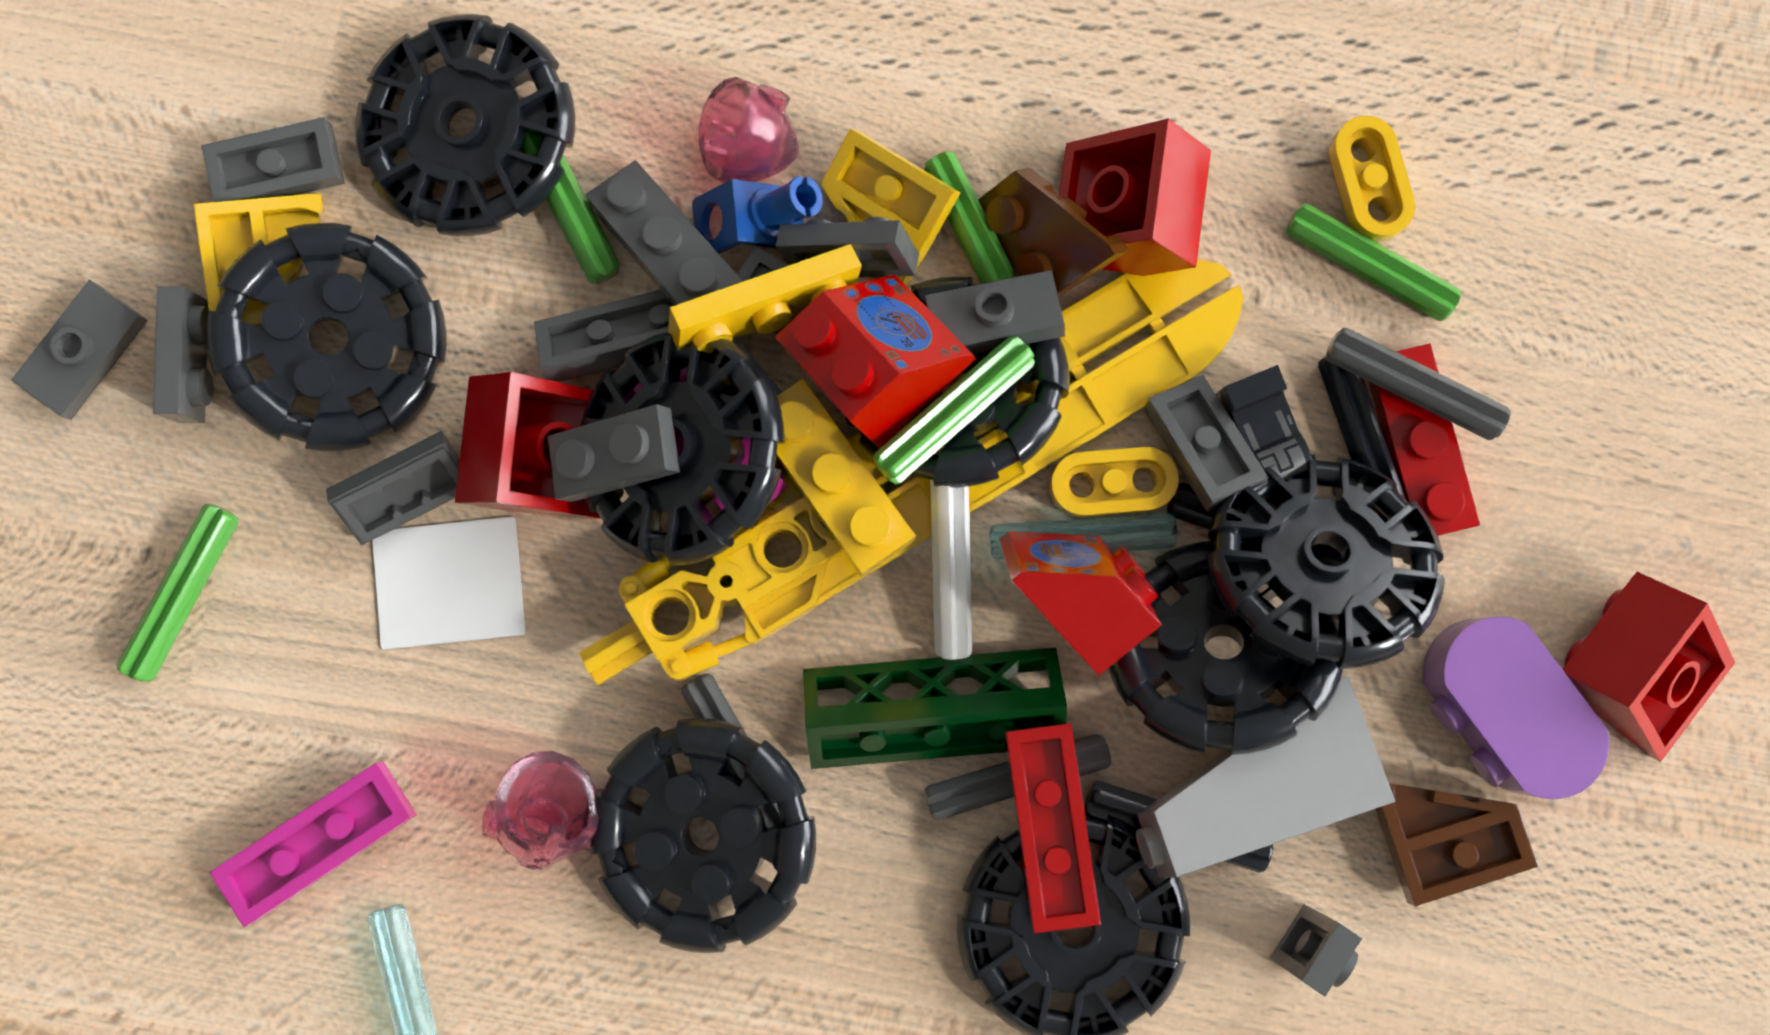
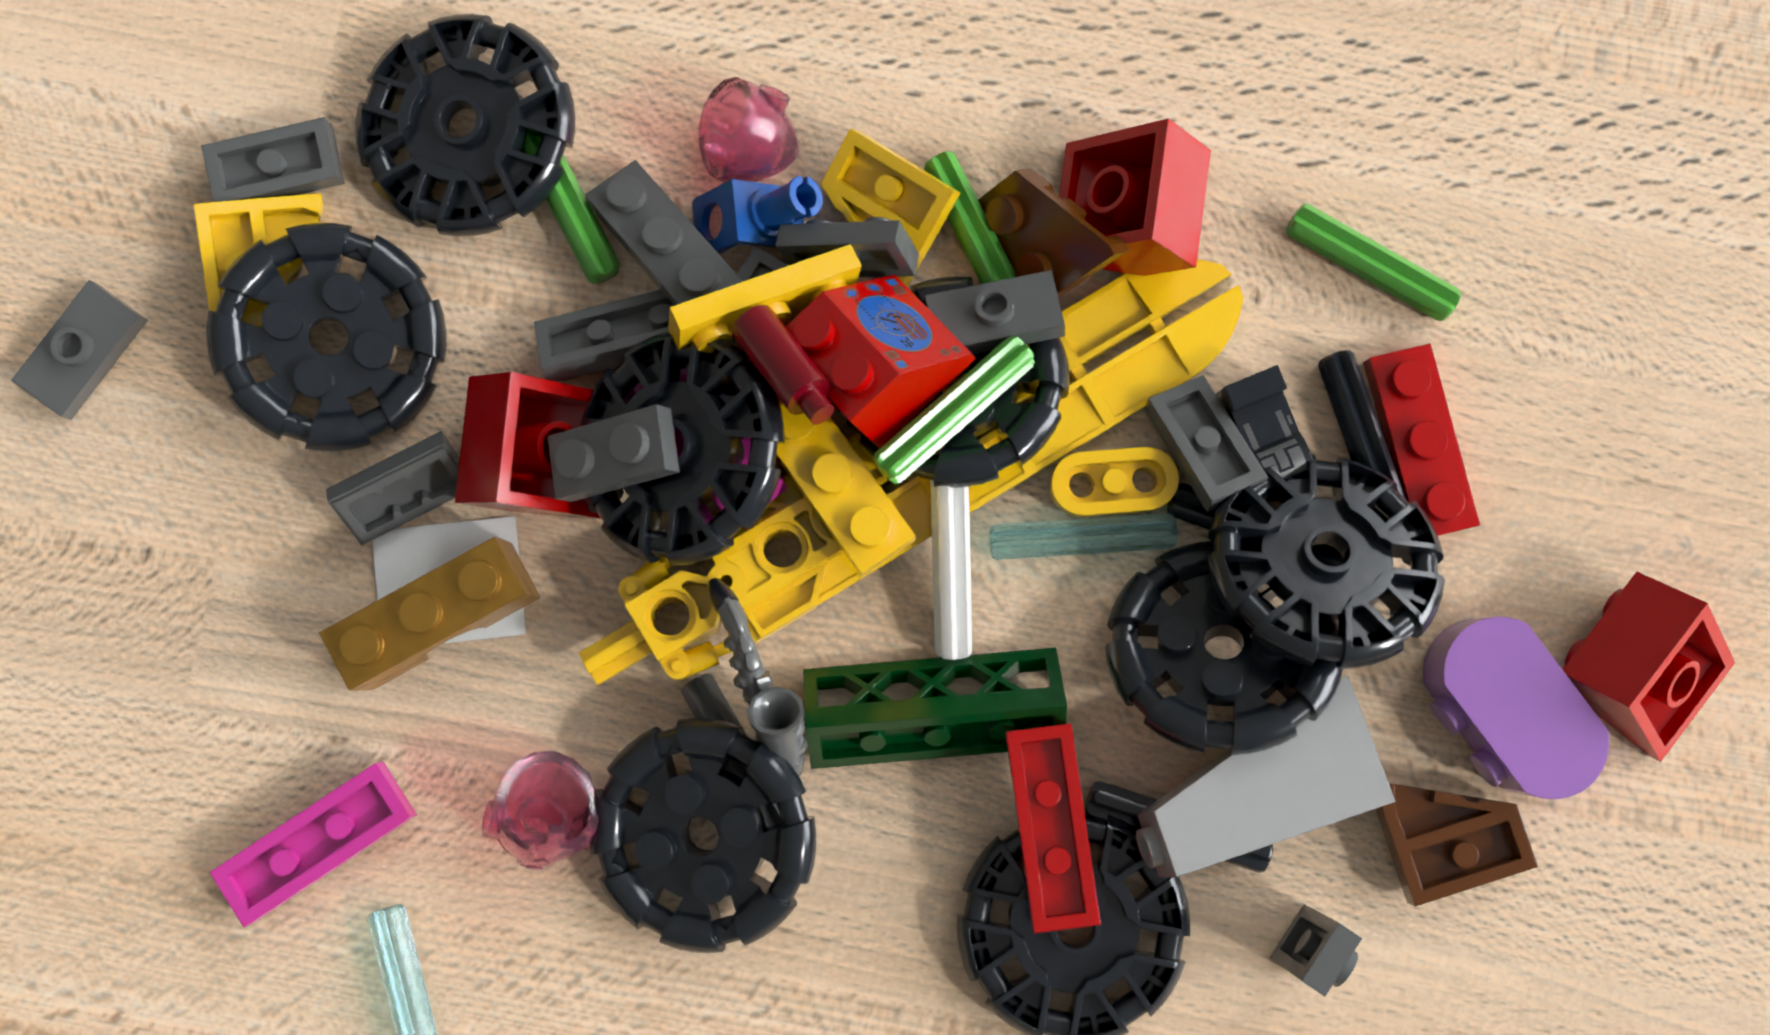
(177, 593): bright green axle -> none
(180, 370): dark grey plate -> none
(427, 612): none -> pearl gold arch
(772, 712): none -> dark grey piece
(783, 363): none -> dark red cylinder
(995, 782): dark grey axle -> none
(1084, 592): red slope -> none
(1377, 181): yellow plate -> none
(1418, 384): dark grey axle -> none

